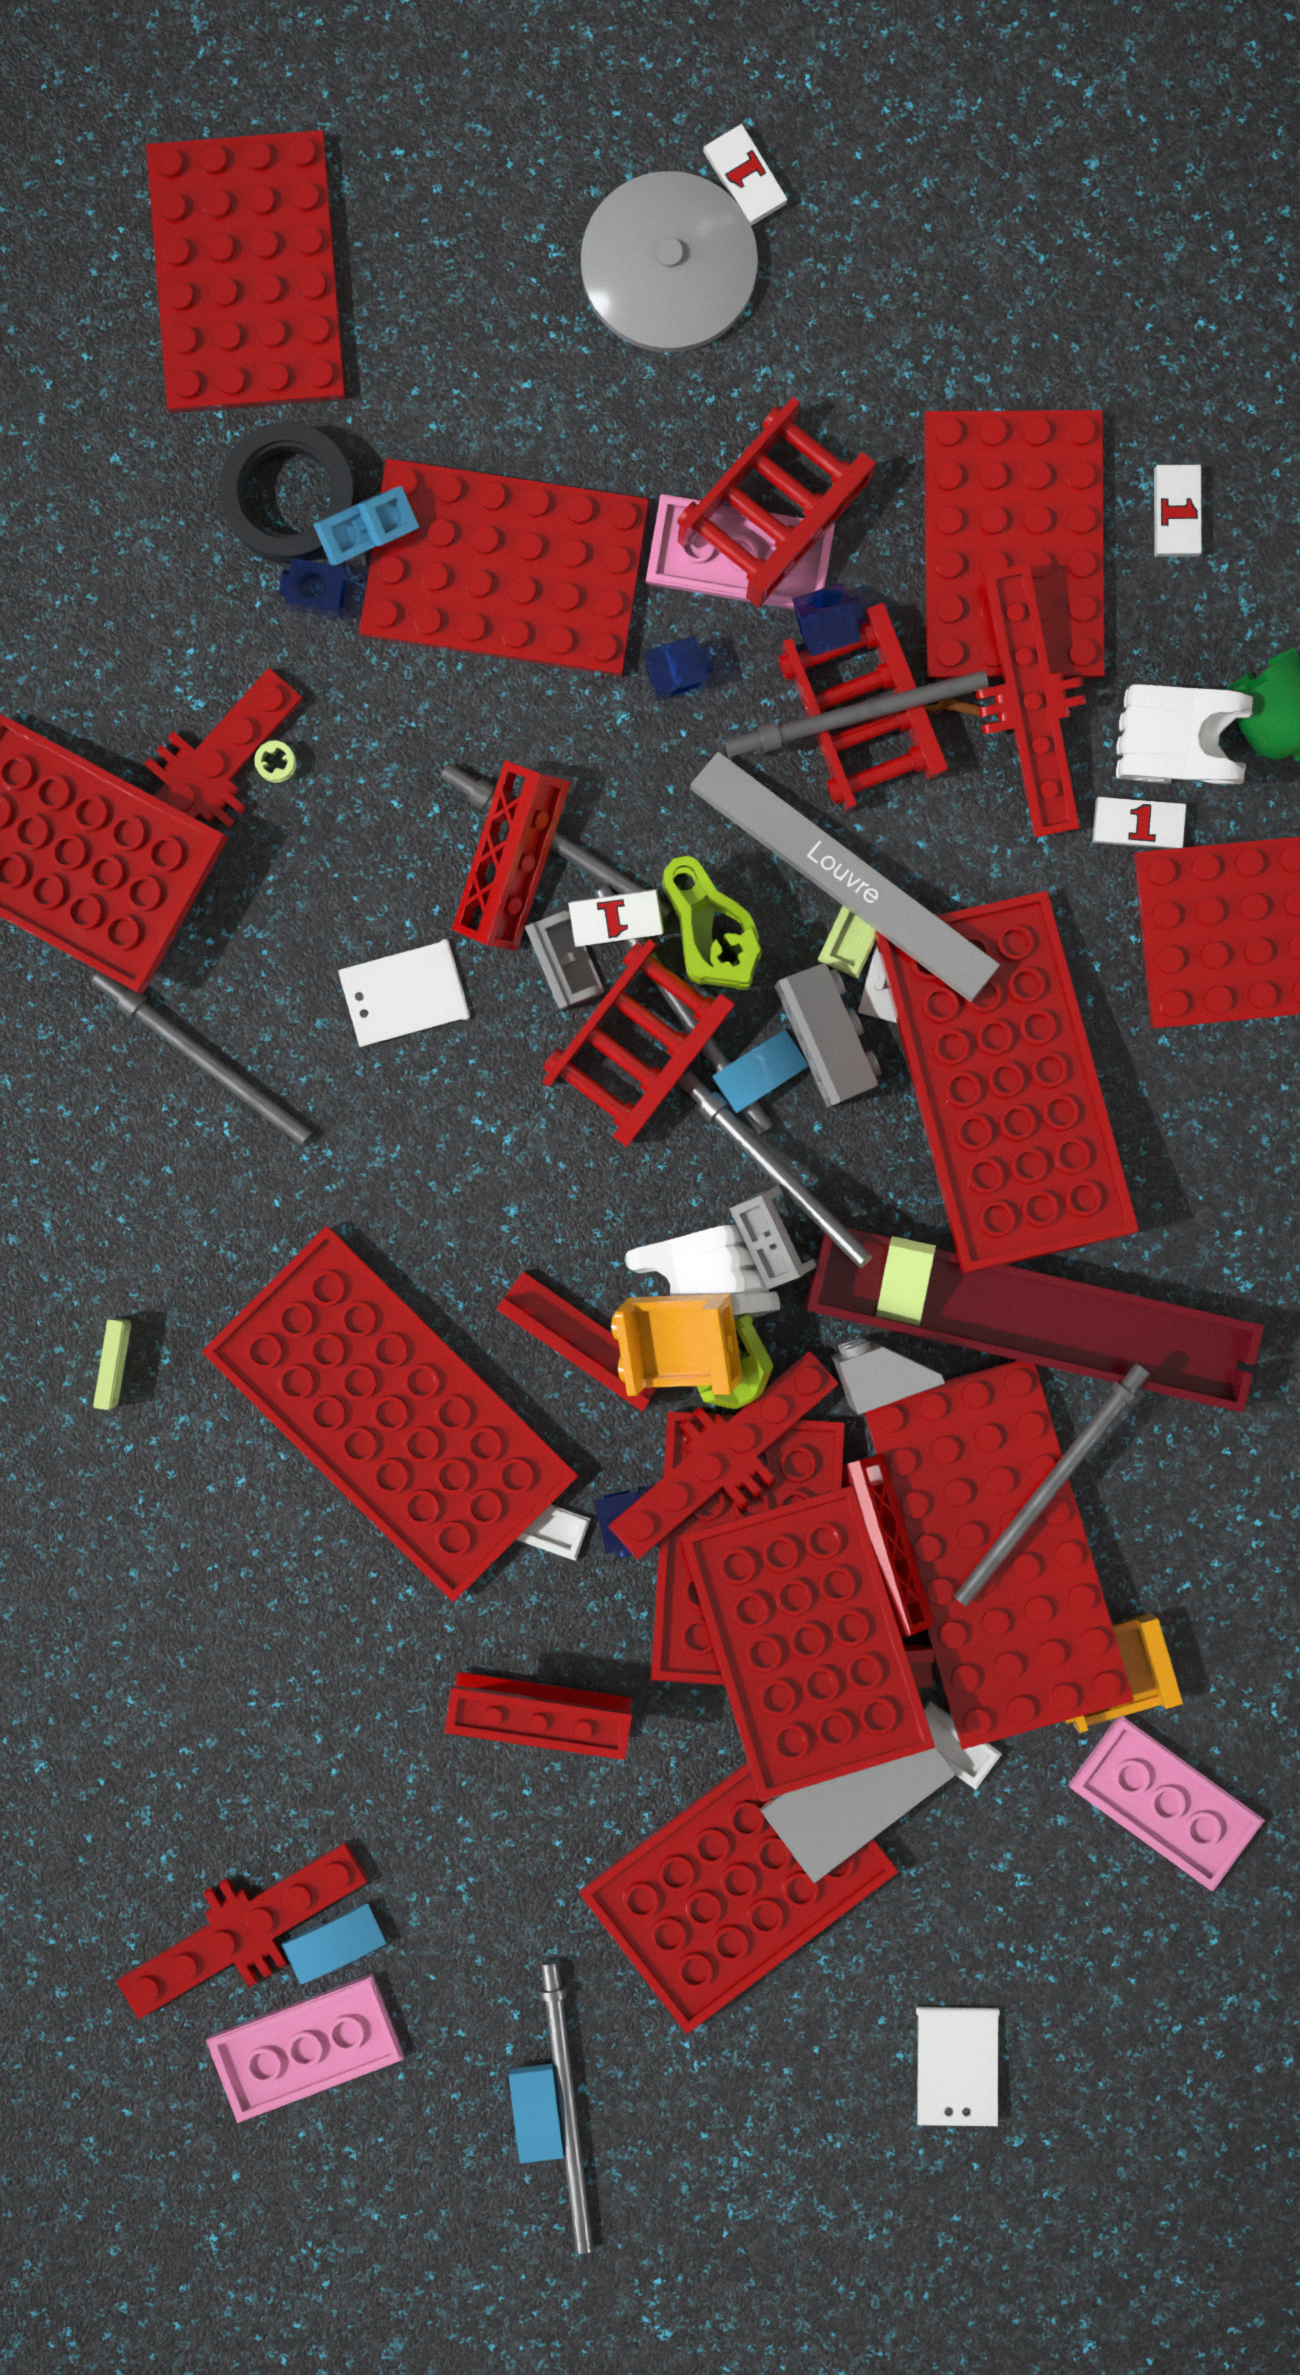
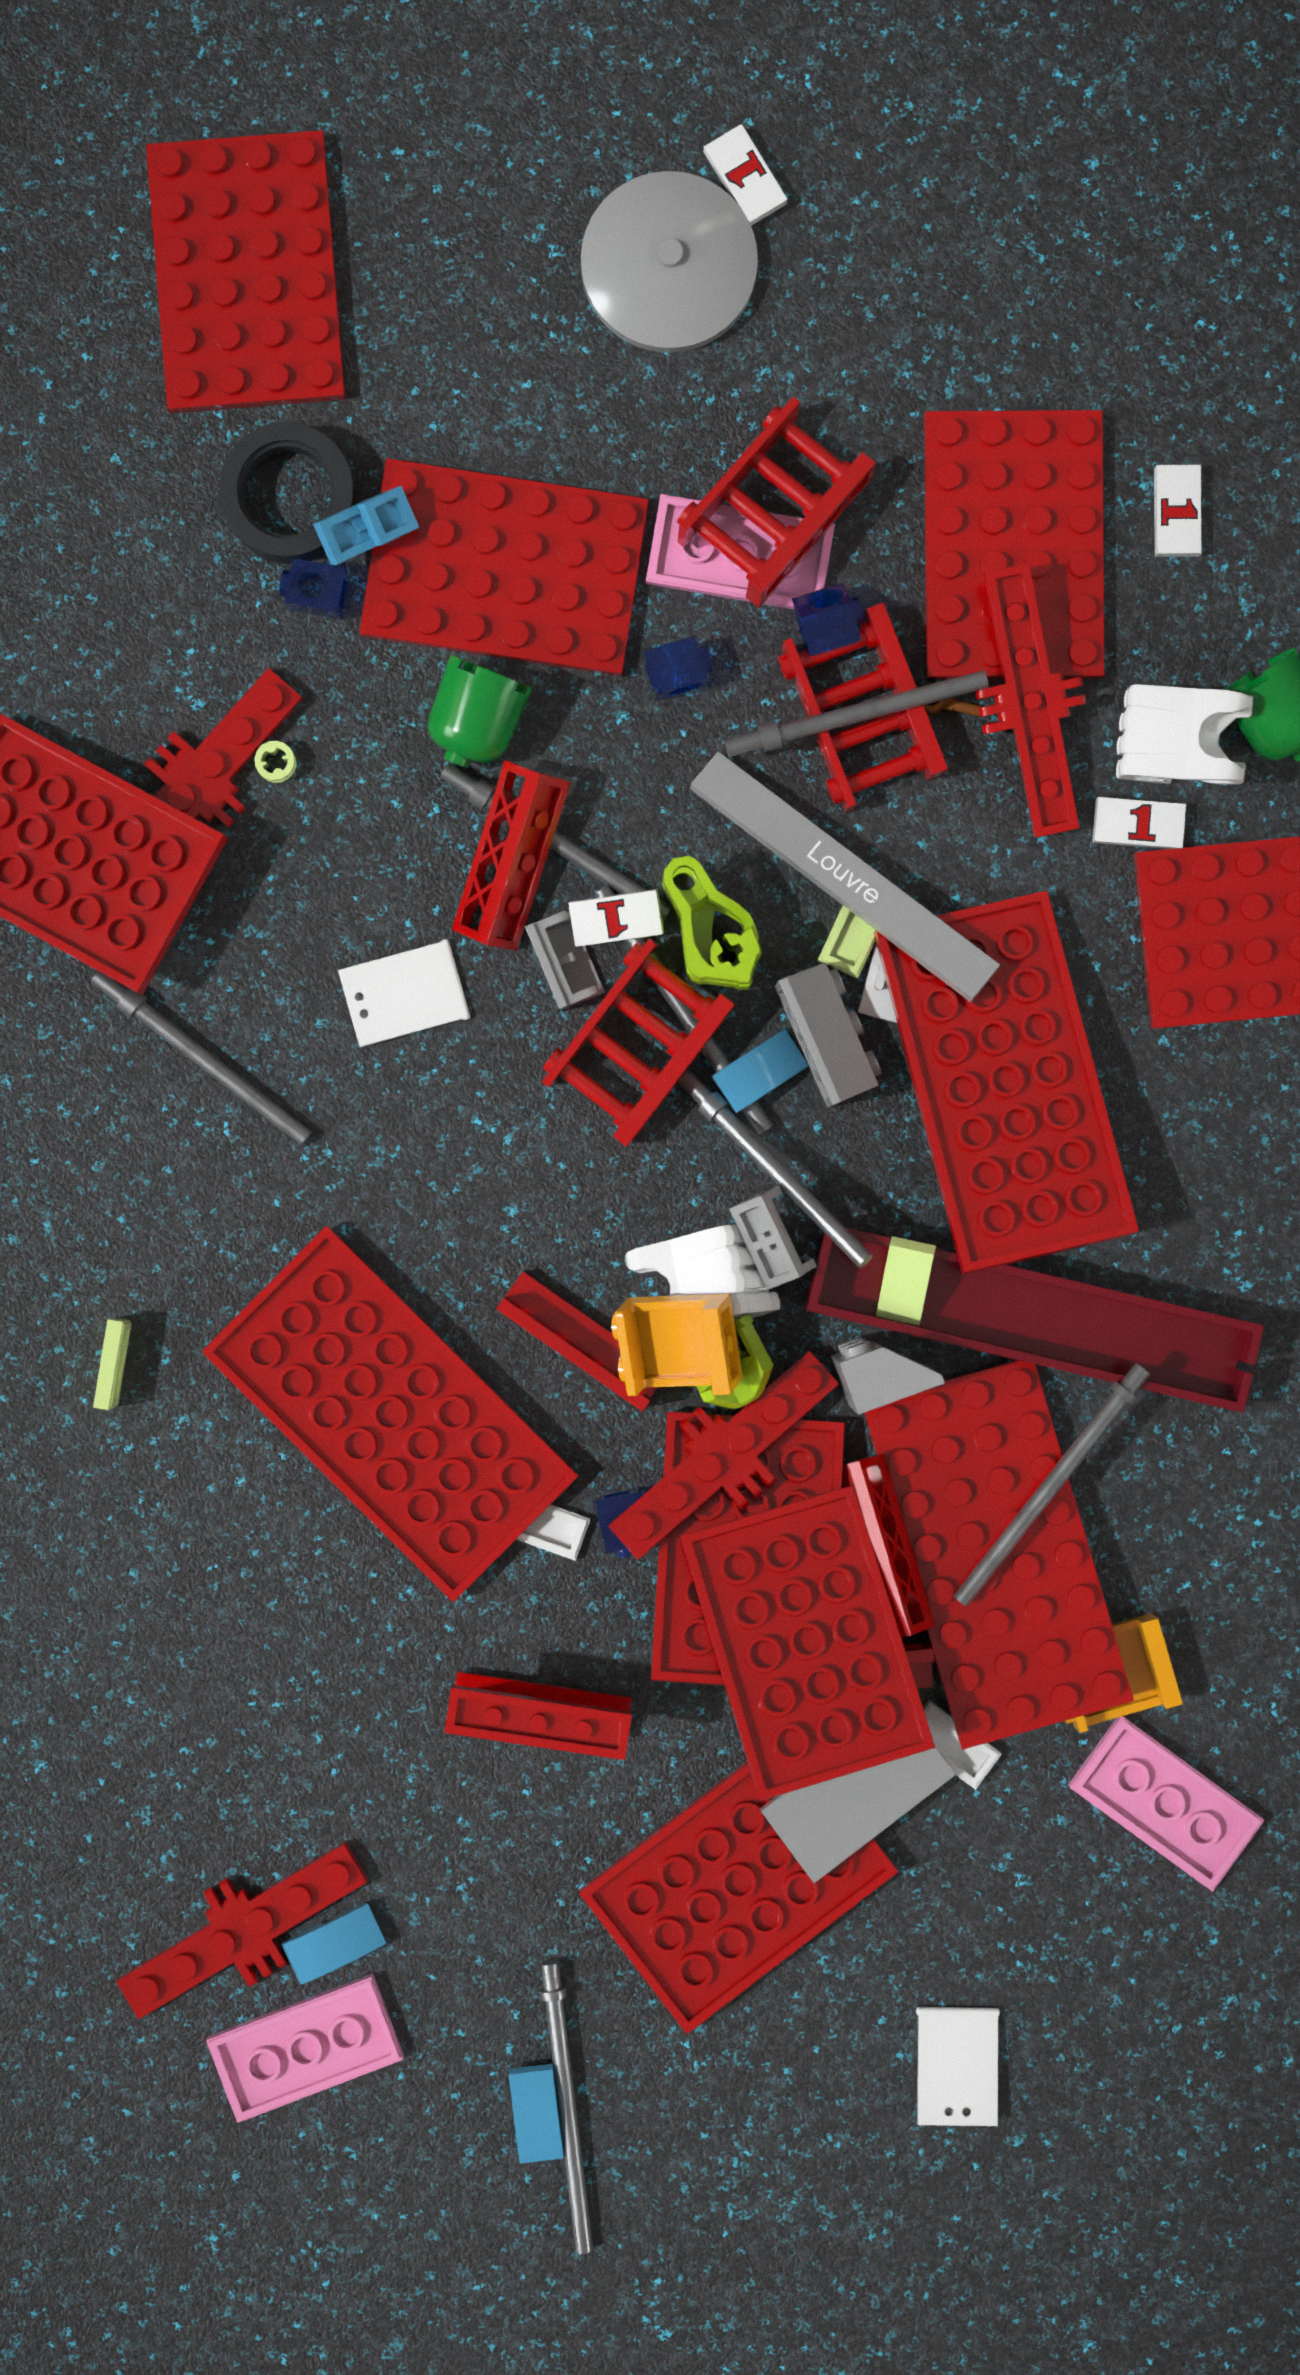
(475, 712): none -> green cylinder

